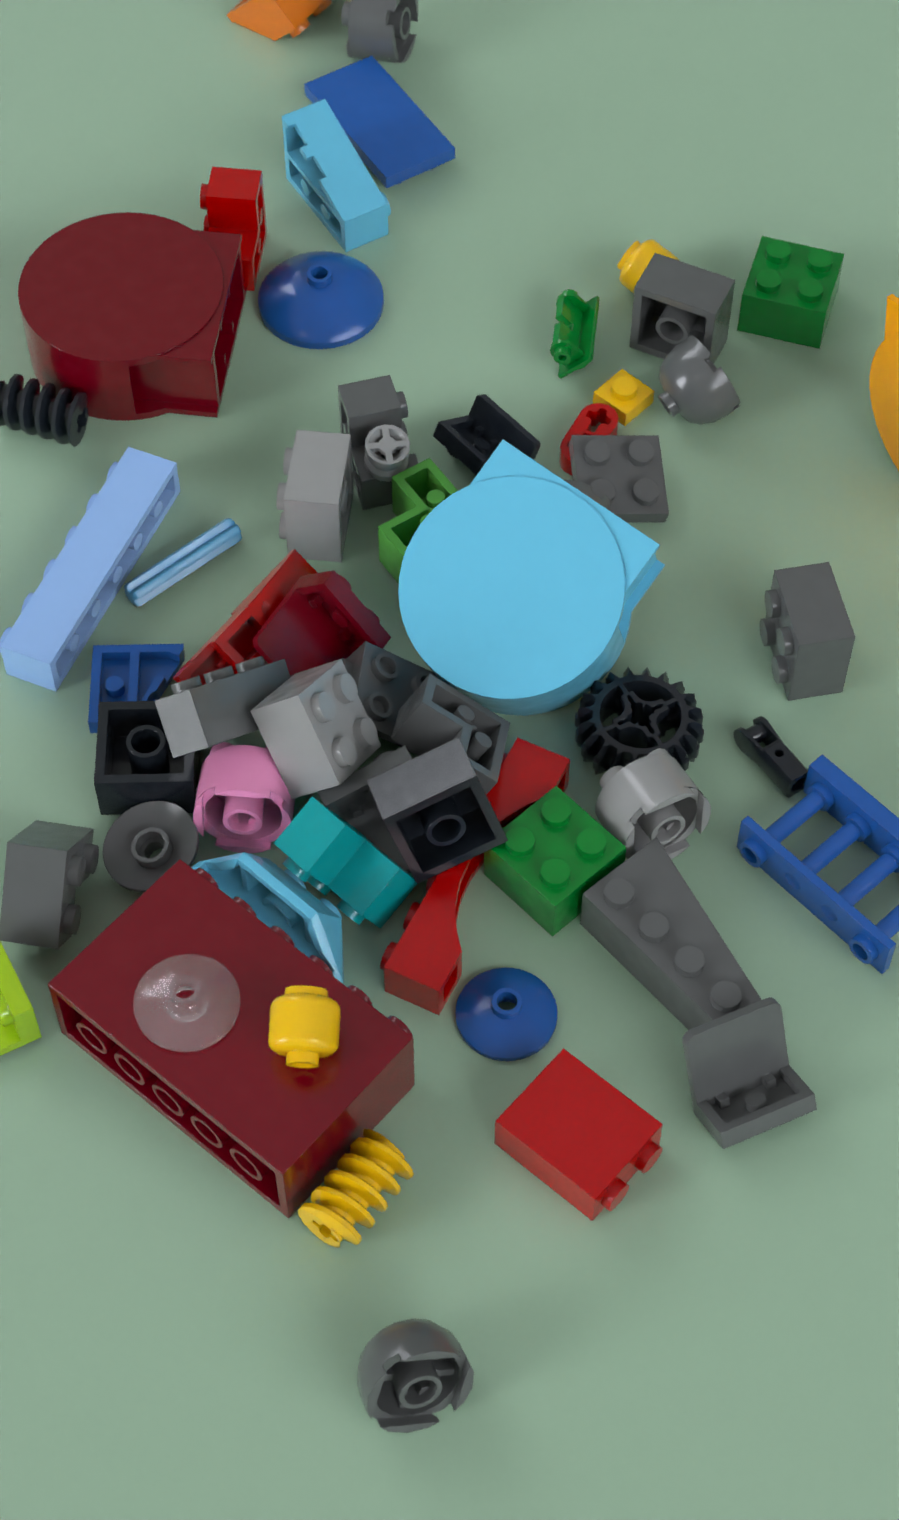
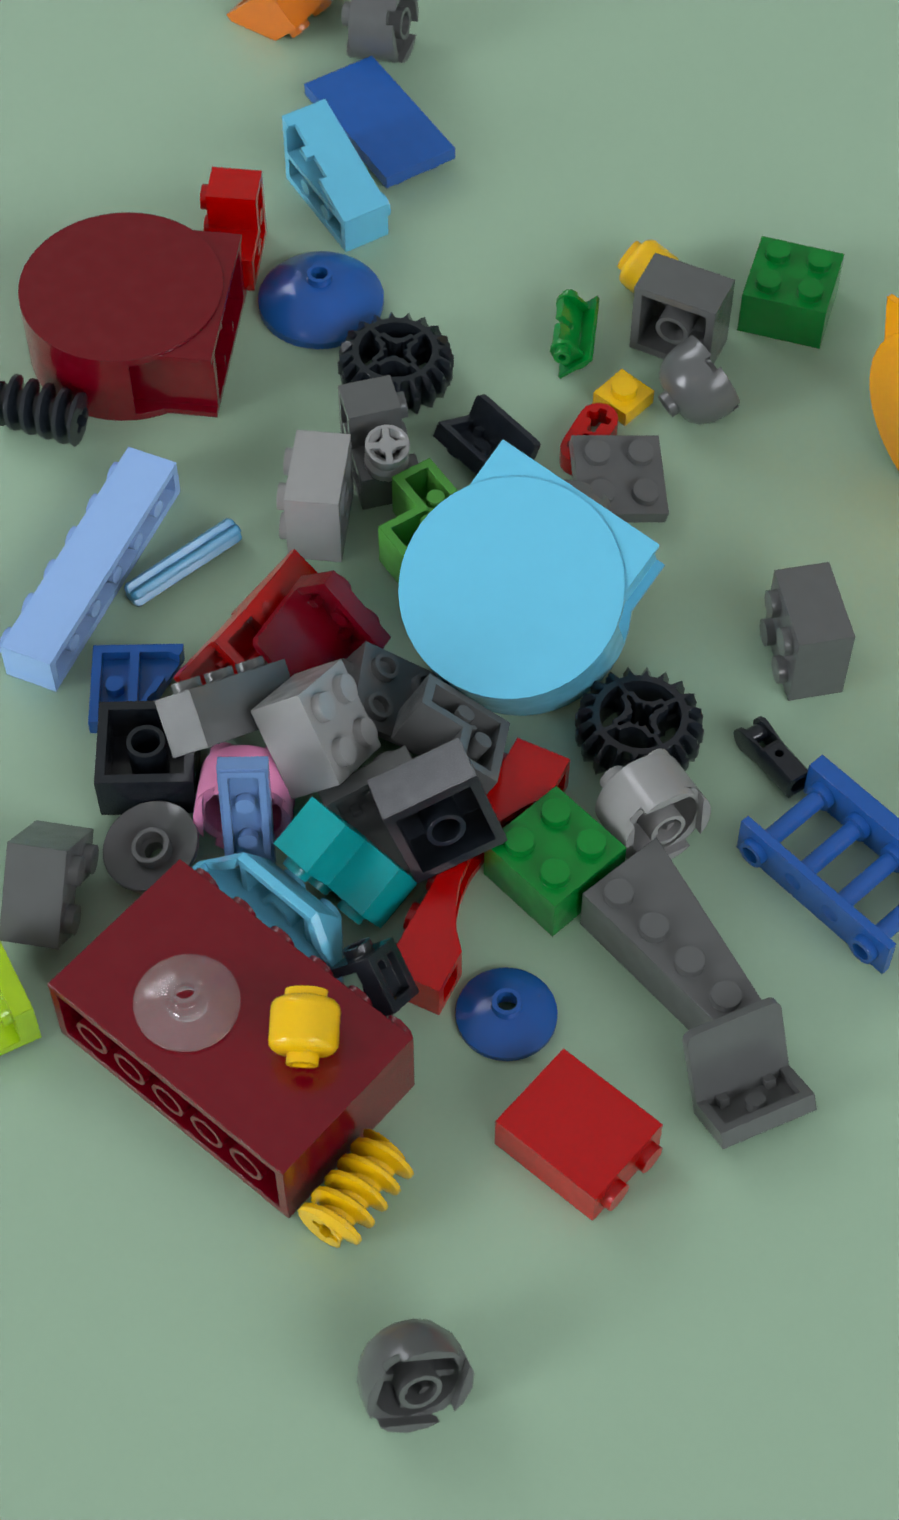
(246, 805): none -> medium blue tile
(381, 973): none -> black bracket
(398, 350): none -> black gear

